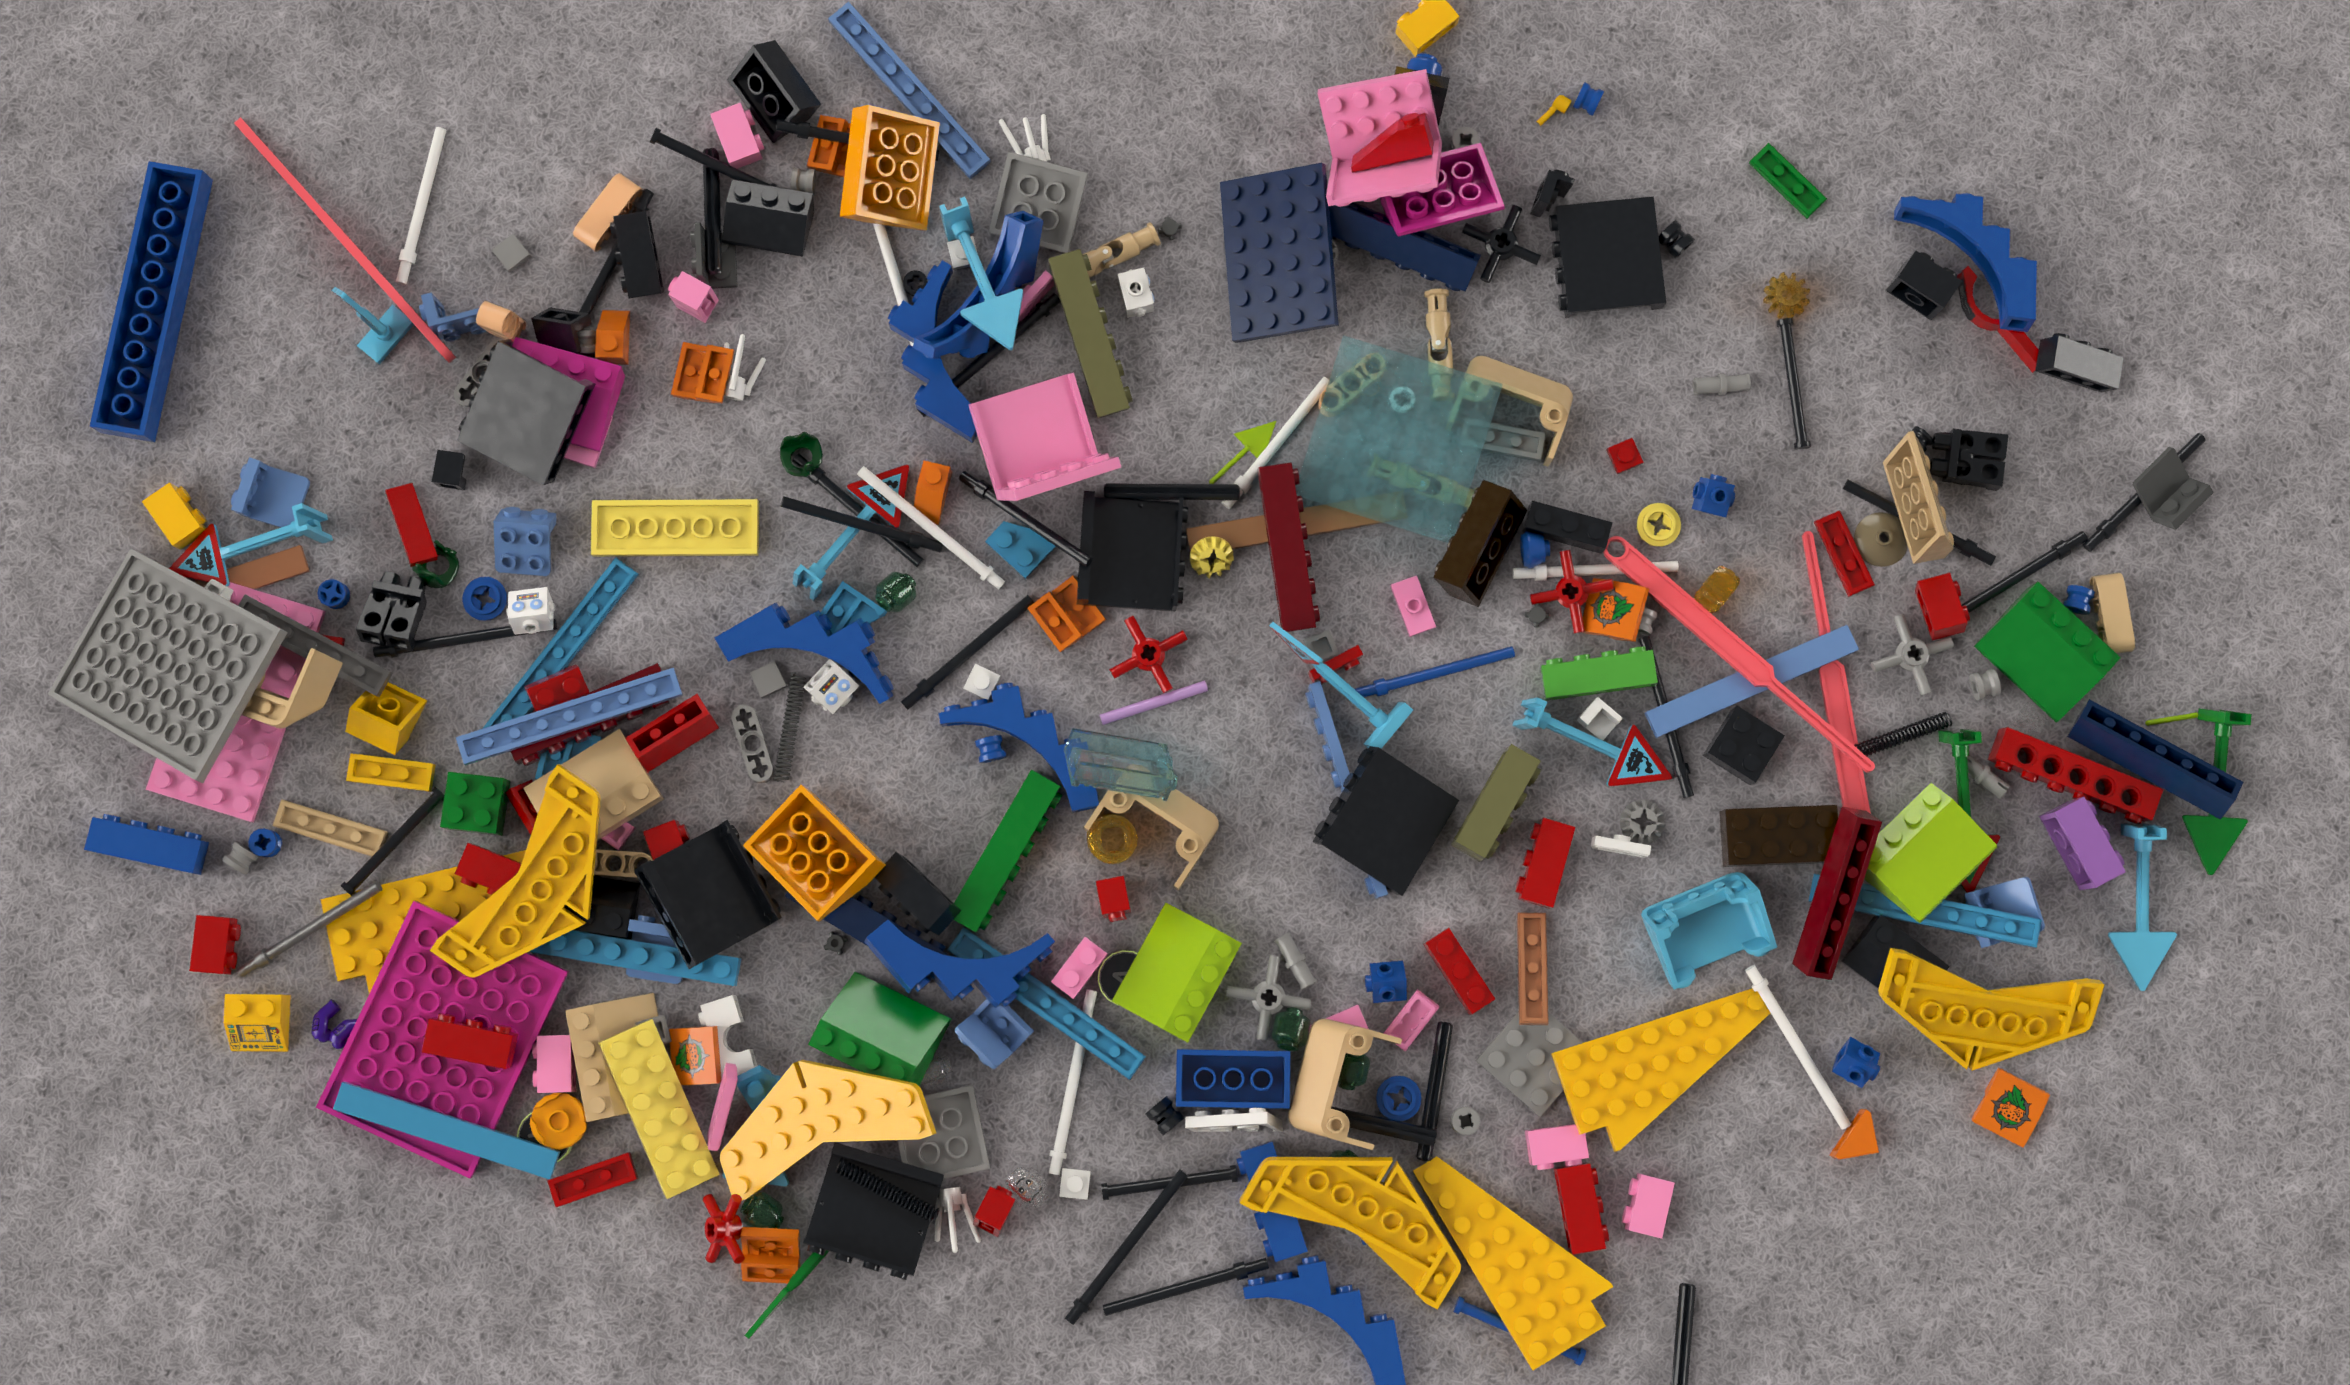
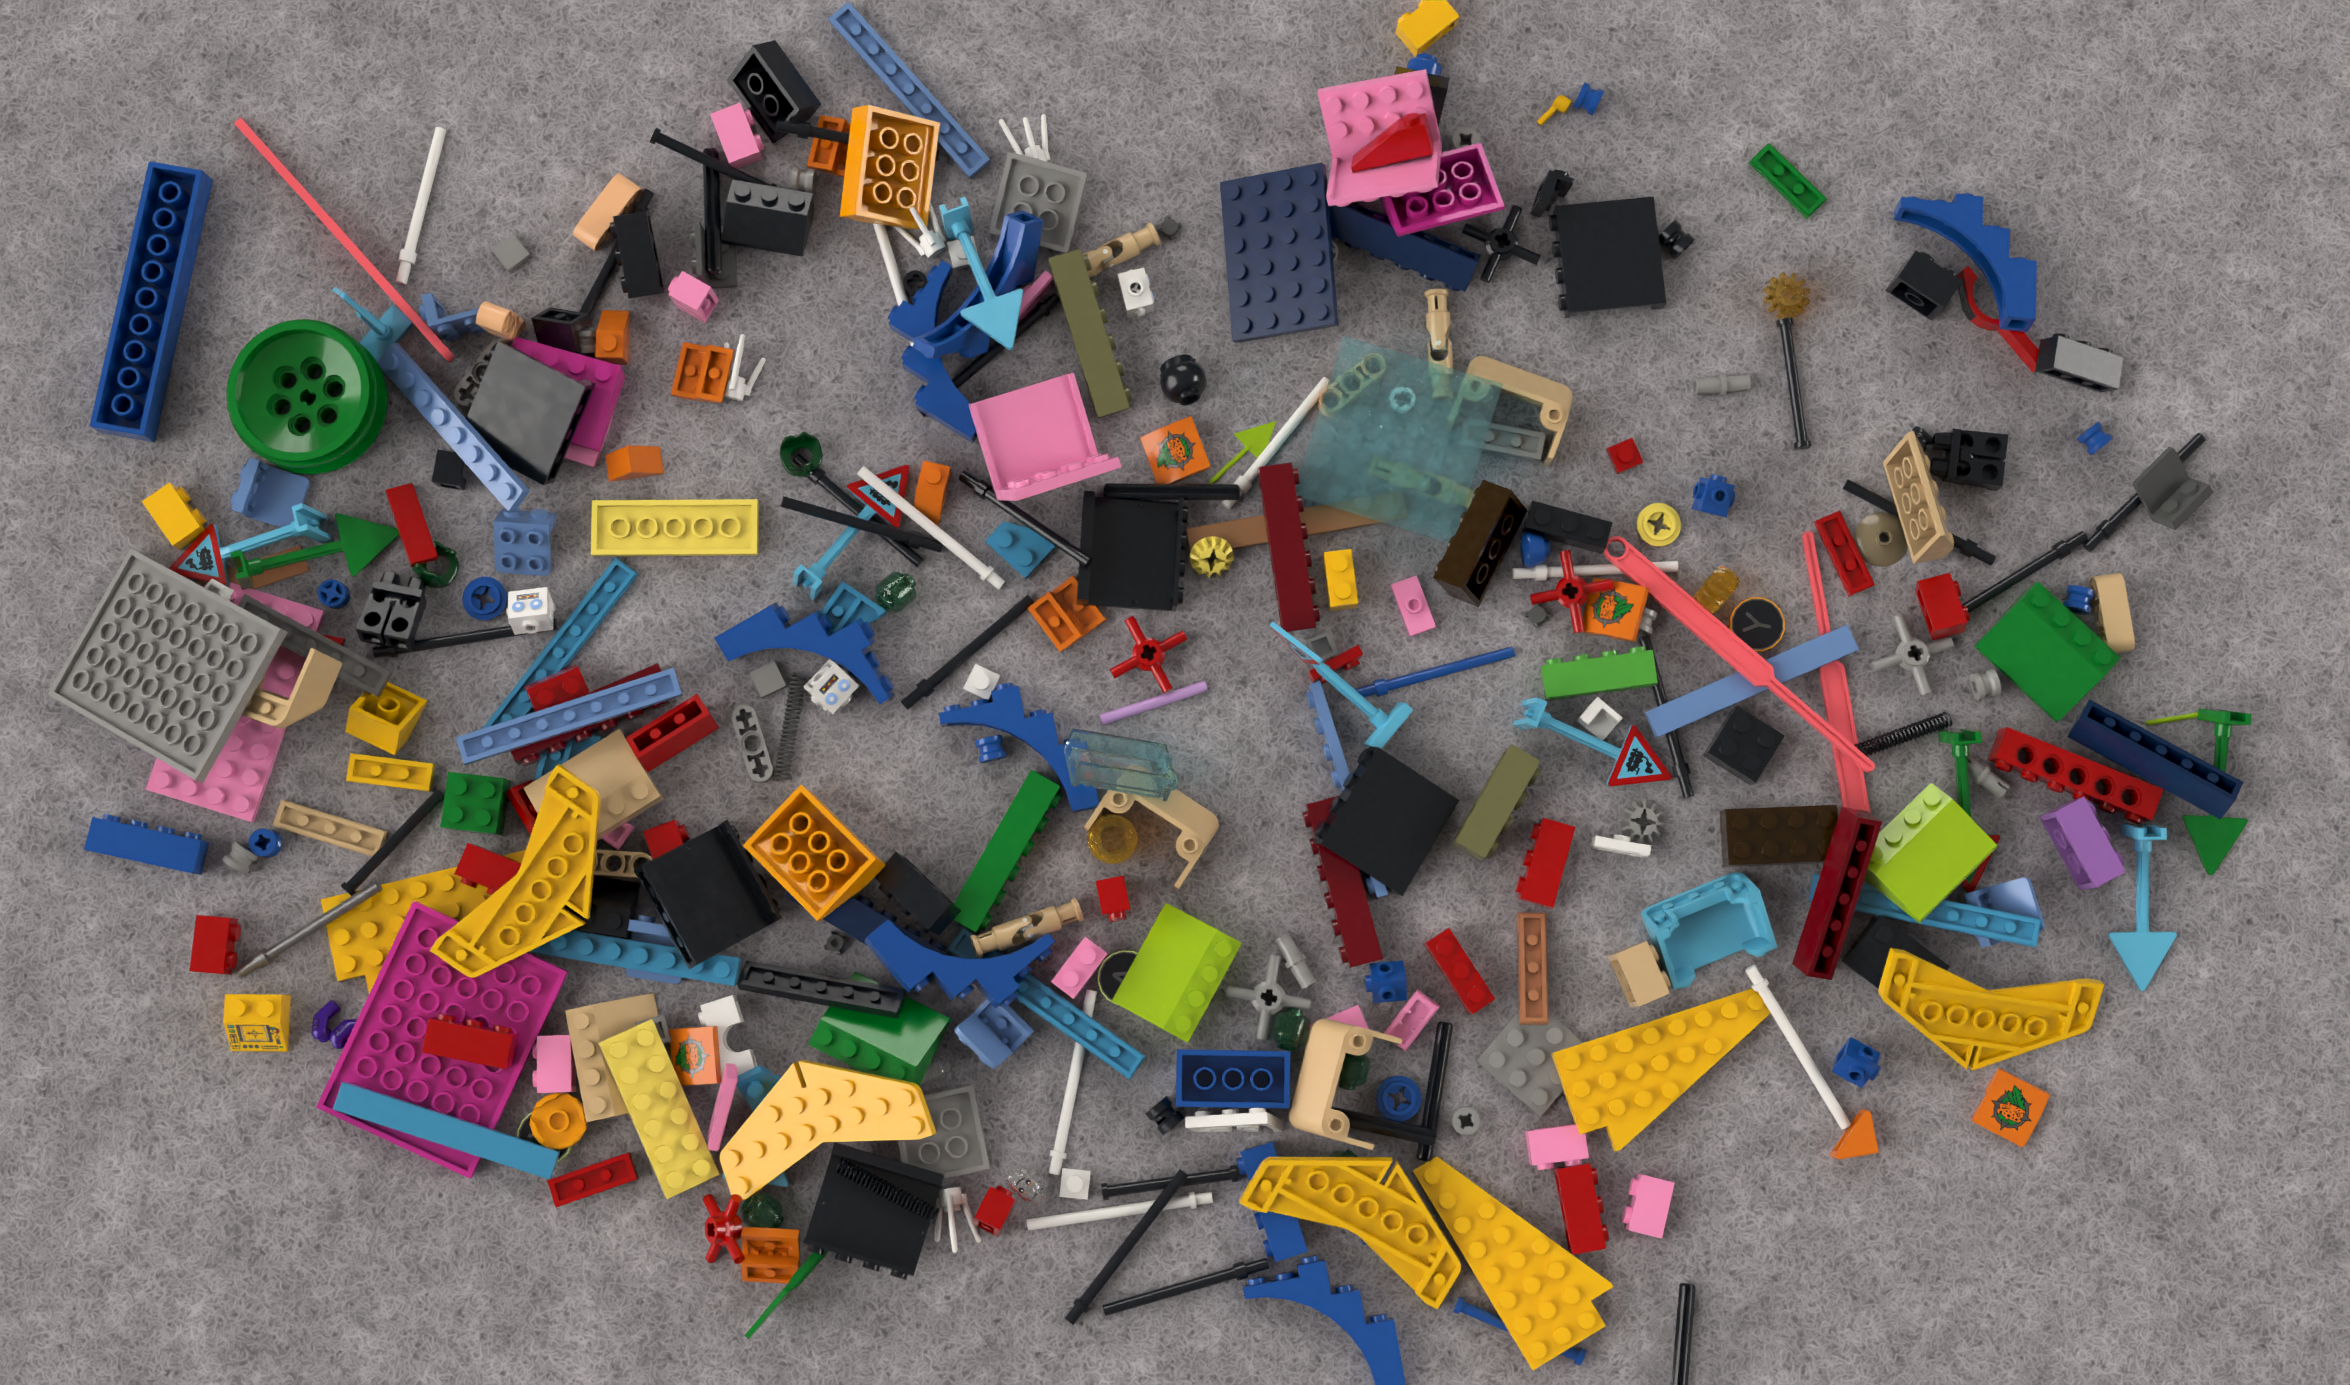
(260, 390): none -> green wheel
(358, 540): none -> green piece
(453, 427): none -> medium blue plate
(634, 462): none -> orange slope
(822, 989): none -> black plate
(931, 242): none -> white plant
(1046, 919): none -> tan piece
(1117, 1211): none -> white bar
(1175, 452): none -> orange slope
(1182, 379): none -> black piece
(1340, 580): none -> yellow brick
(1344, 895): none -> dark red brick
(1640, 974): none -> tan brick
(1757, 623): none -> black tile
(2094, 438): none -> blue wheel

